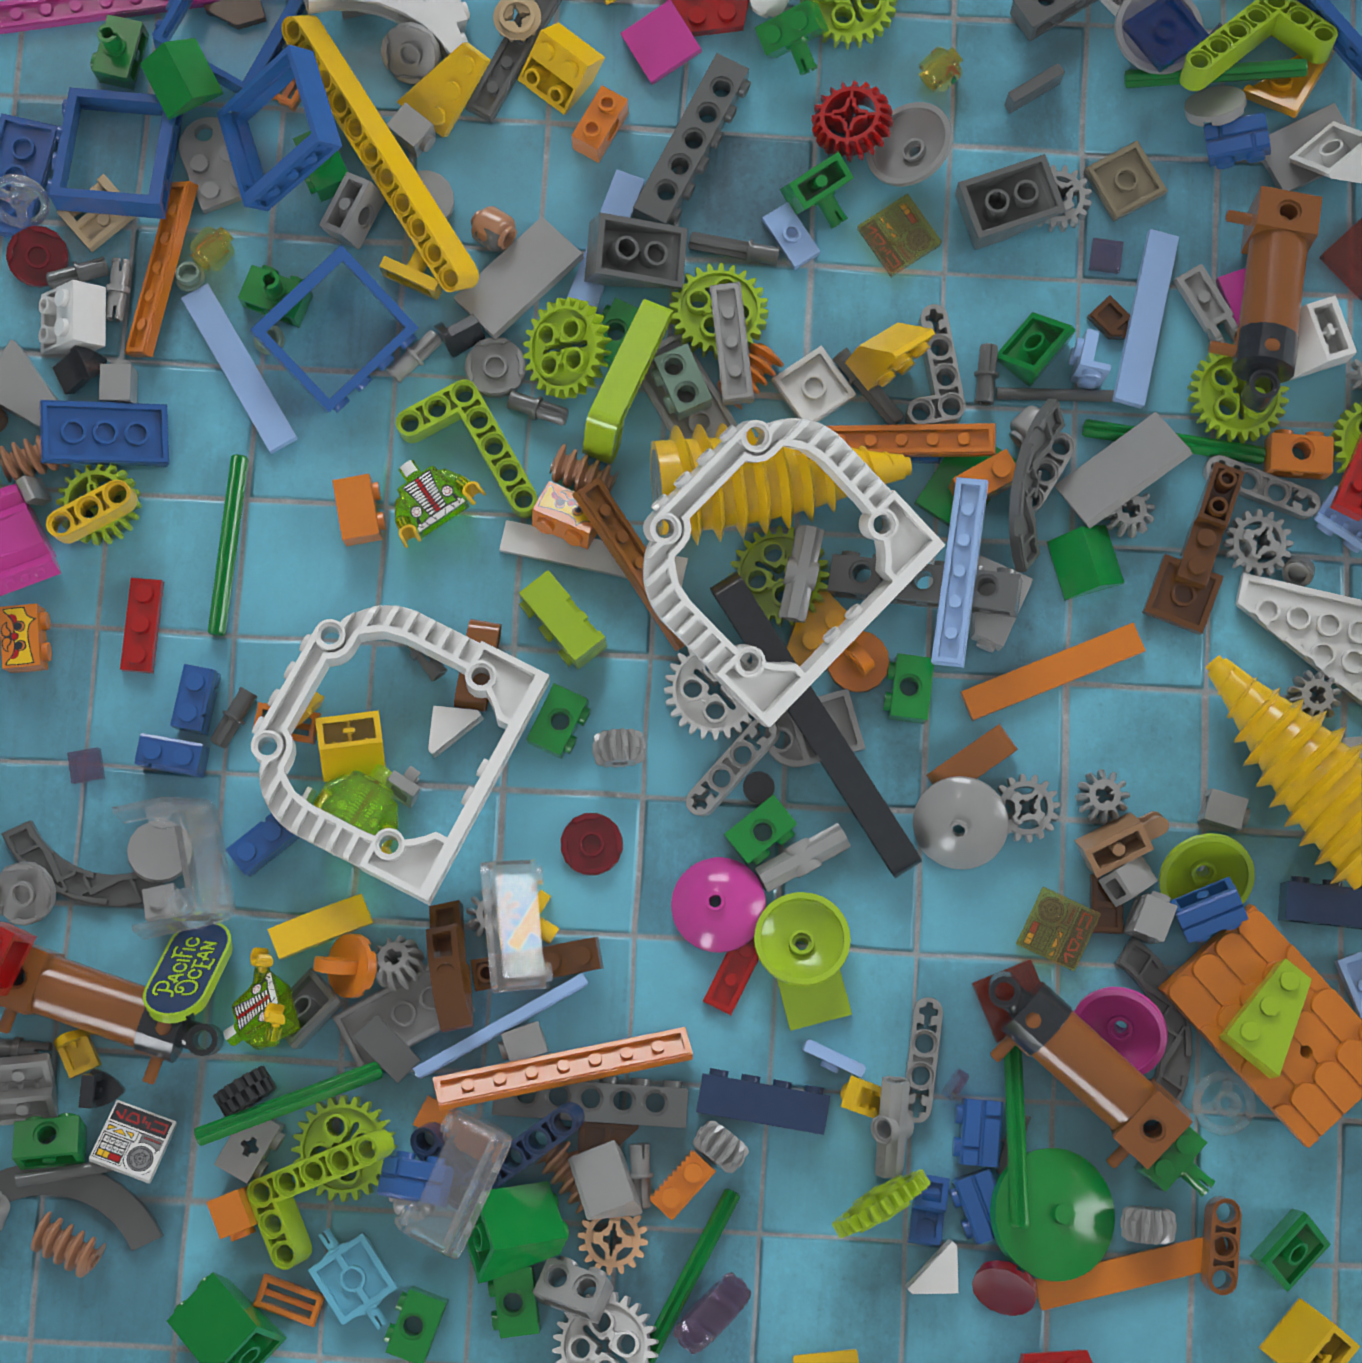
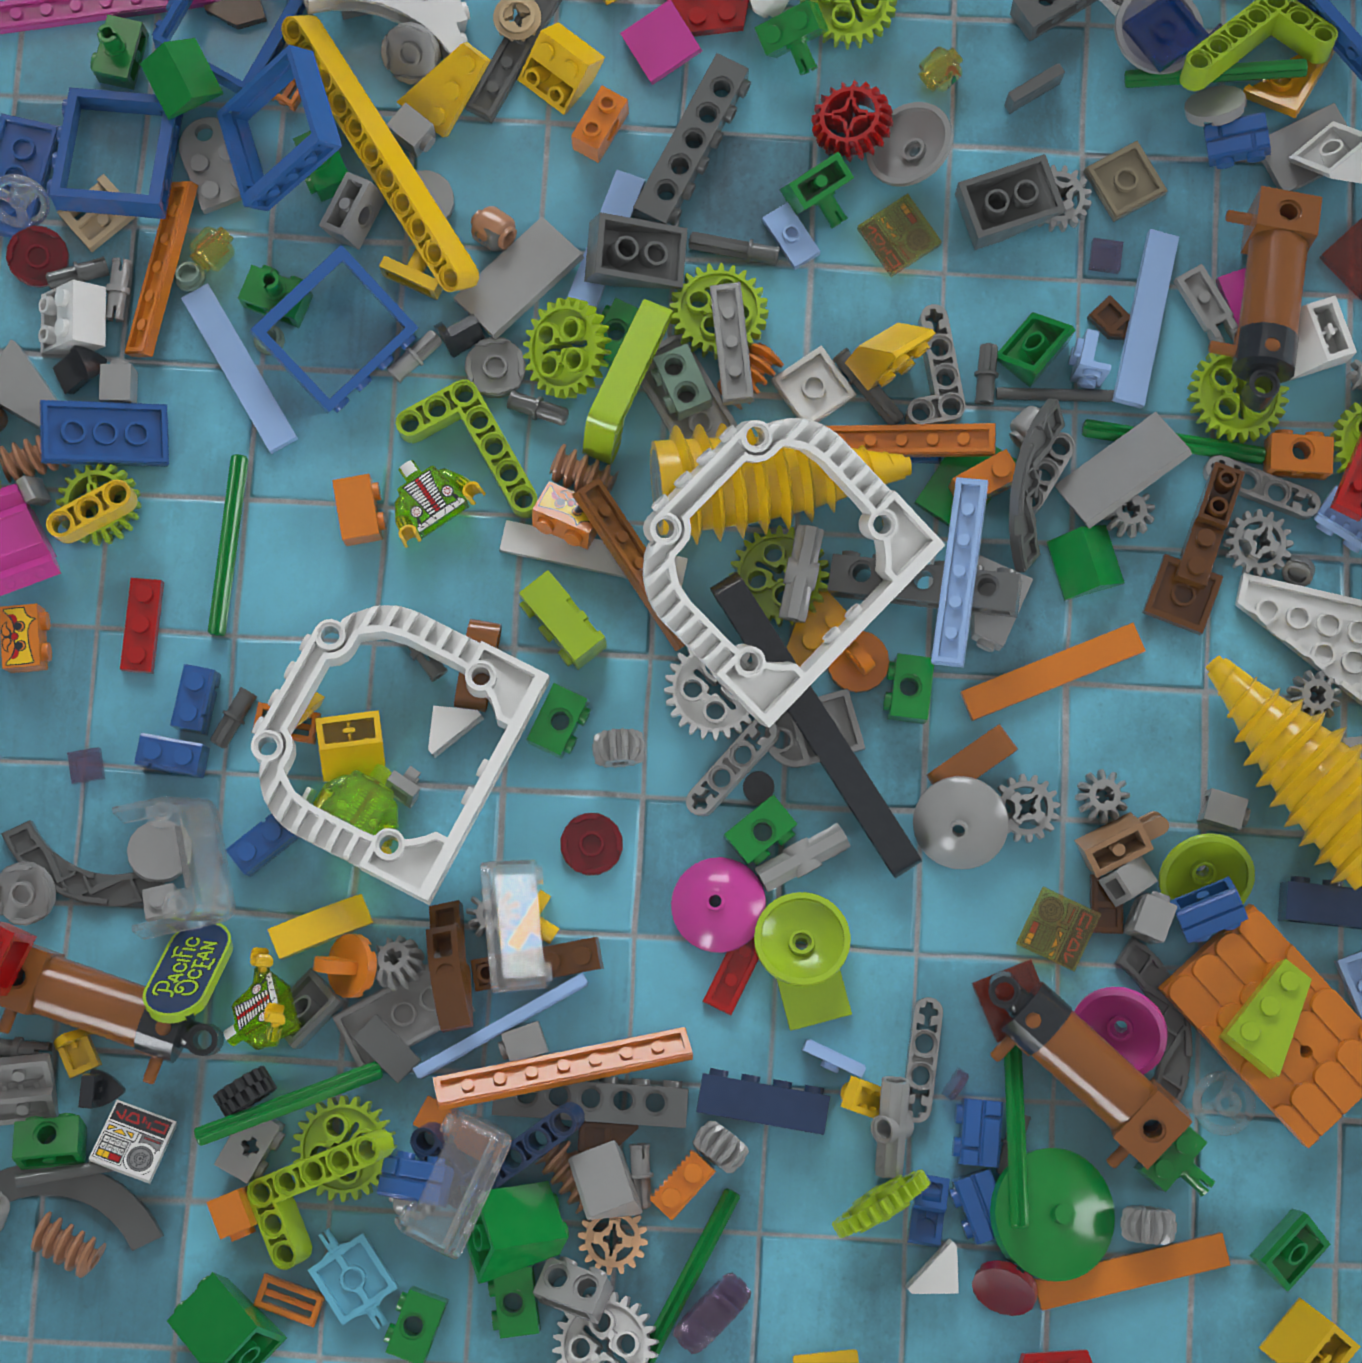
(1228, 1260): dark orange beam -> none

